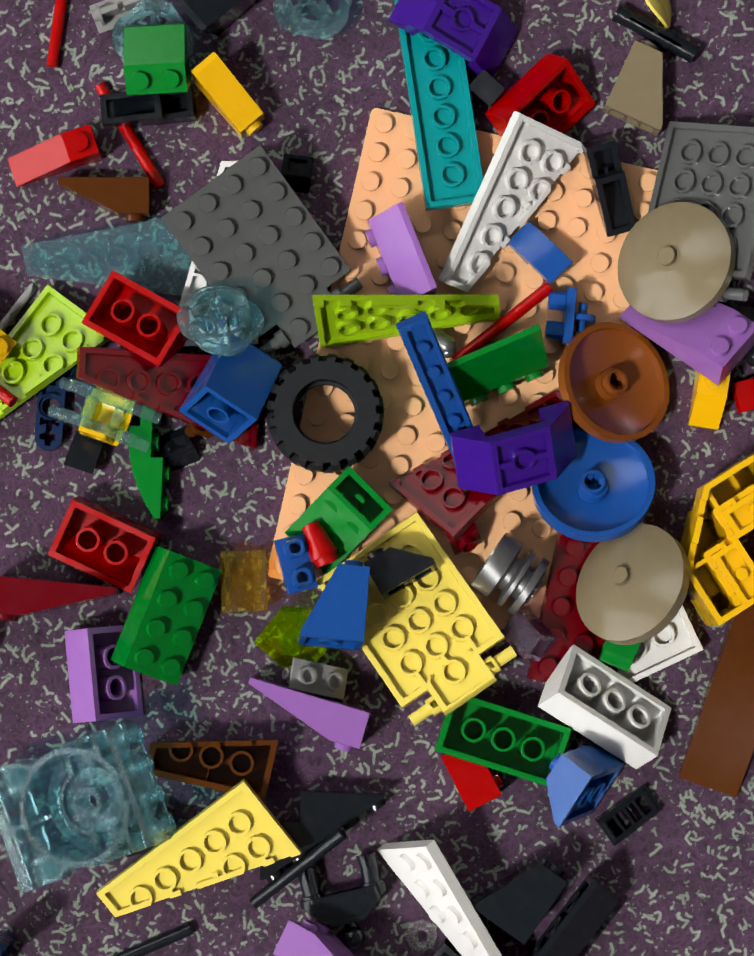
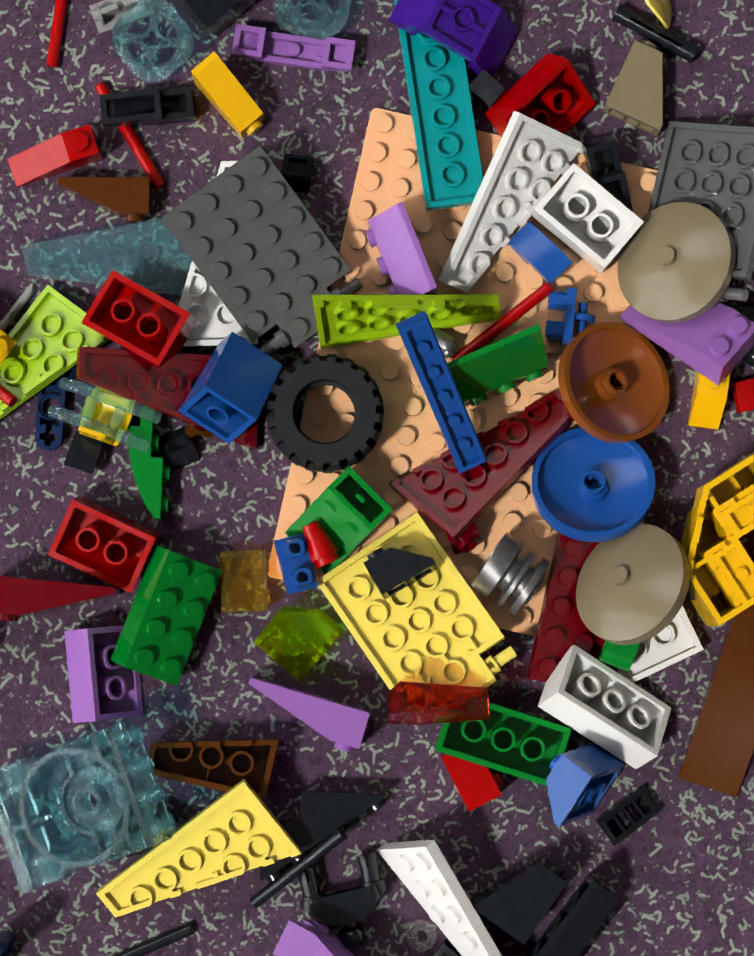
(156, 59): green slope -> none
(220, 320): clear light blue piece -> none
(293, 50): none -> medium lavender slope
(316, 678): light grey hinge -> none
(340, 611): blue slope -> none
(436, 703): none -> clear red slope
(516, 456): dark purple slope -> none
(528, 636): brick -> none
(587, 218): none -> white slope

